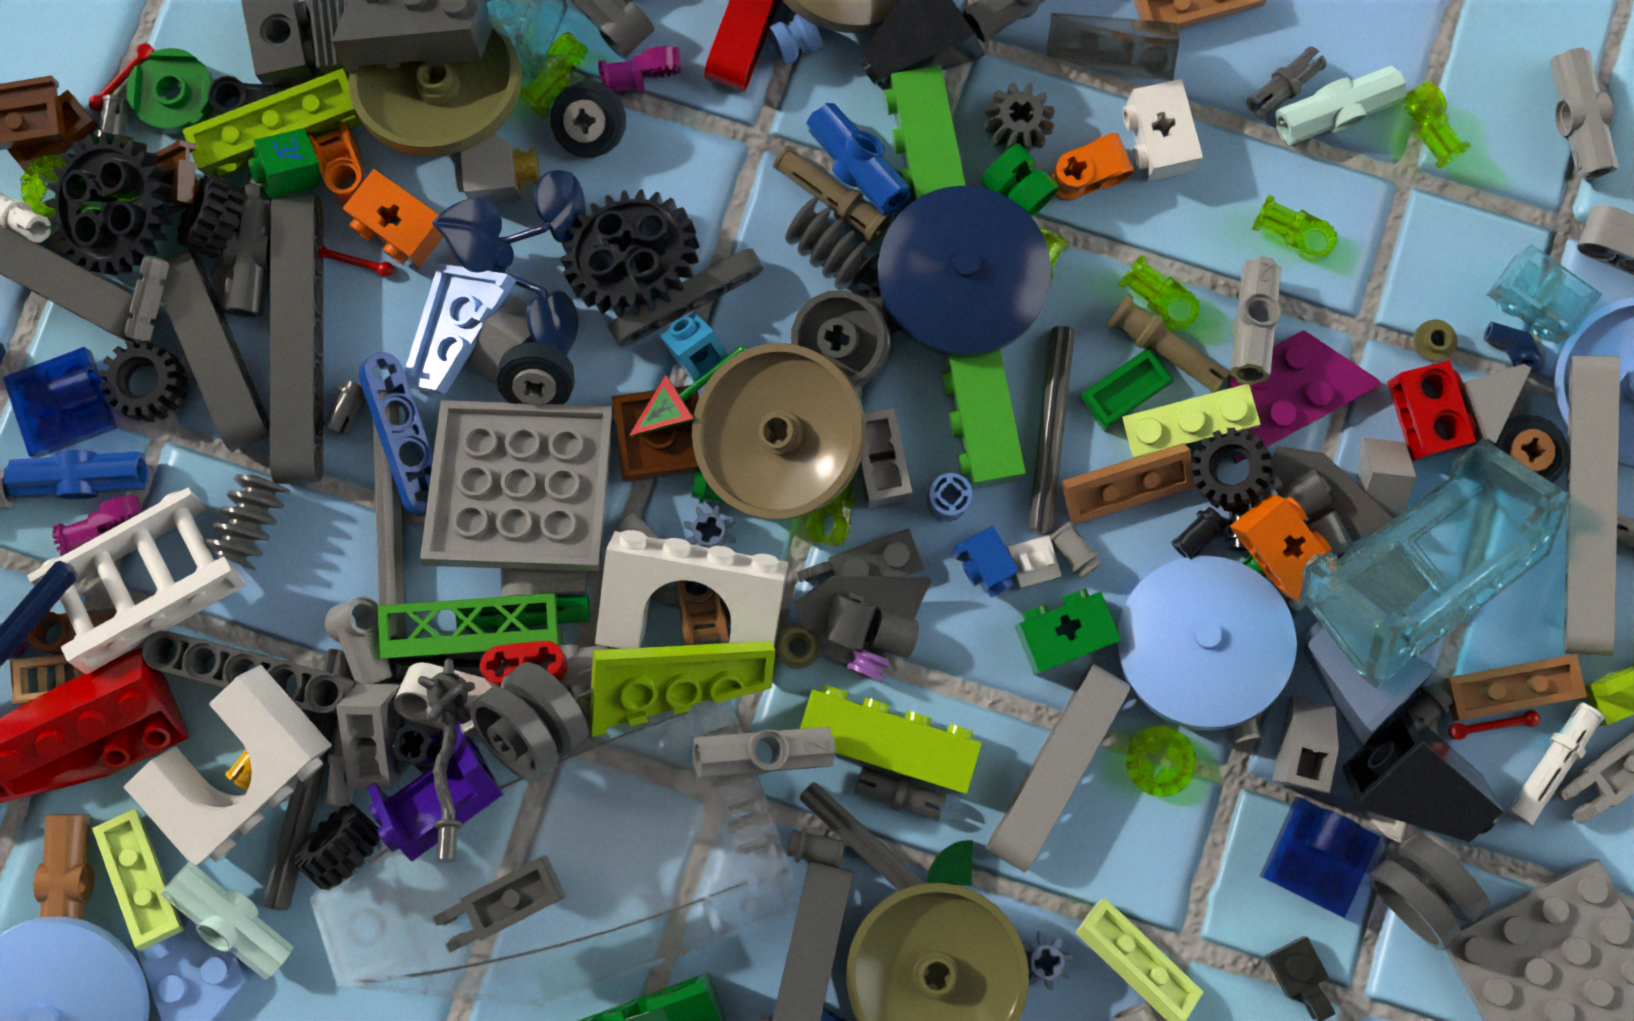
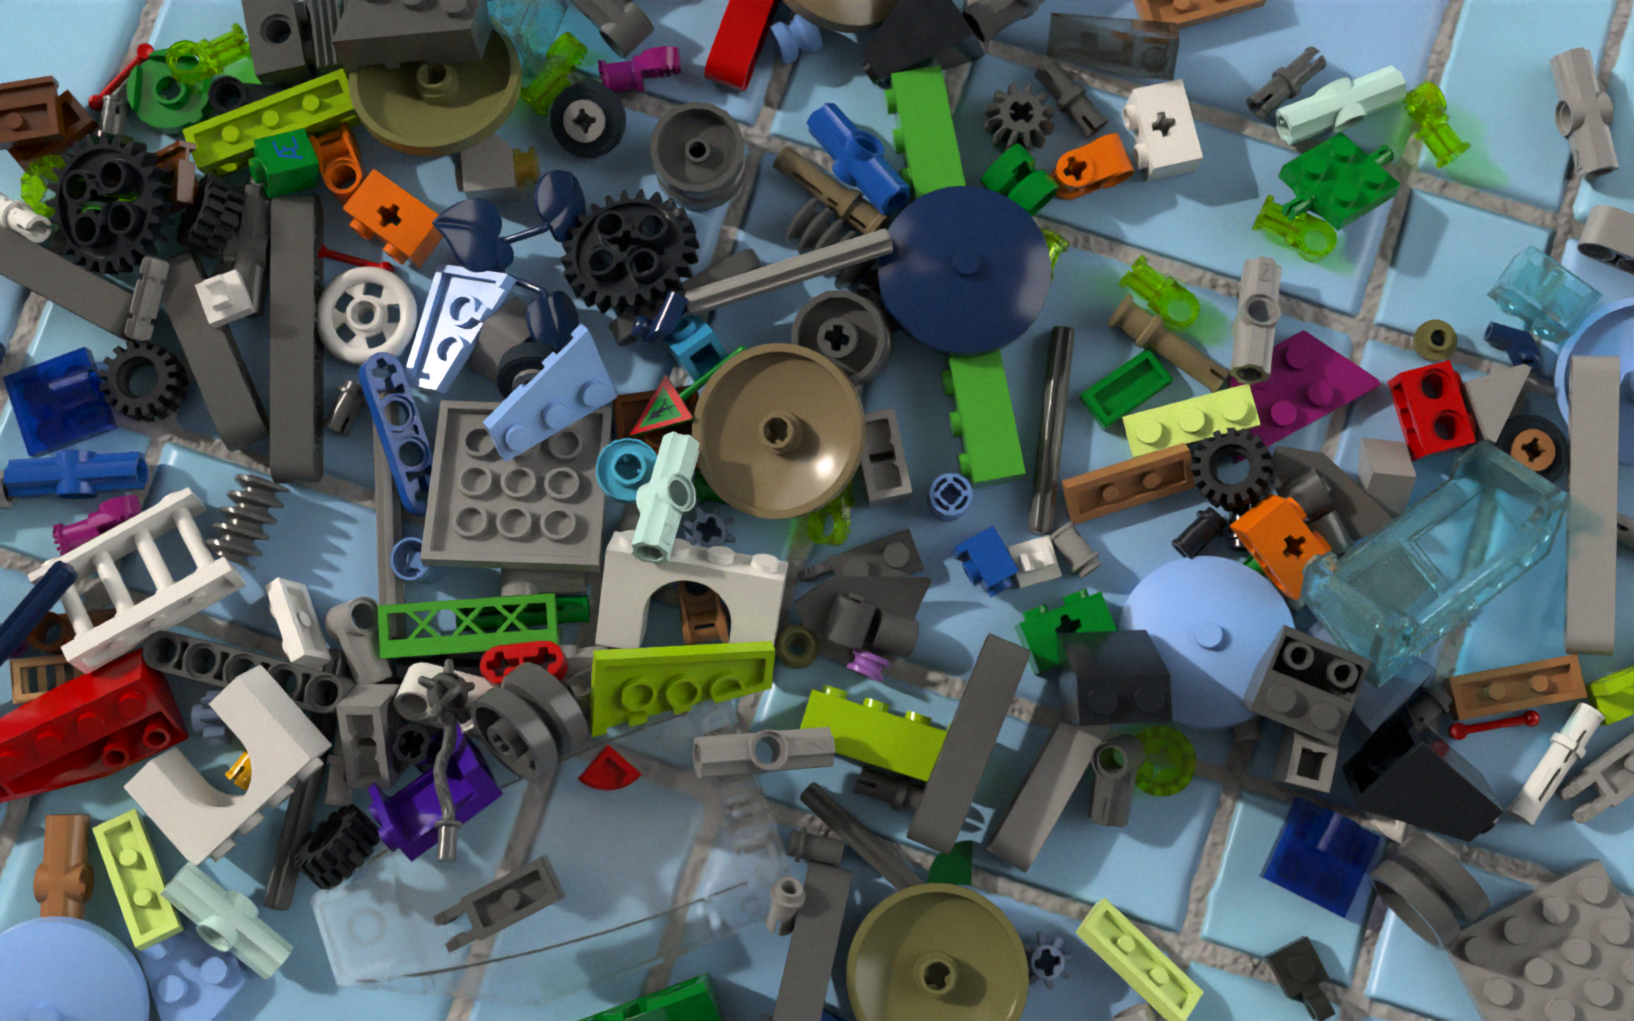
(208, 724): none -> sand blue gear
(212, 55): none -> clear neon green connector
(224, 298): none -> white tile
(298, 623): none -> white plate
(354, 284): none -> white plate
(408, 566): none -> medium blue wheel
(556, 397): none -> light blue wing
(609, 771): none -> red tile
(624, 468): none -> medium azure plate
(662, 325): none -> dark blue arm
(665, 498): none -> light aqua piece
(698, 155): none -> dark grey wheel
(786, 898): none -> light grey pin
(789, 272): none -> light grey axle
(968, 744): none -> dark grey beam
(1070, 98): none -> dark grey pin
(1112, 679): none -> black slope
(1114, 783): none -> dark grey piece
(1306, 684): none -> dark grey slope
(1338, 181): none -> green plate

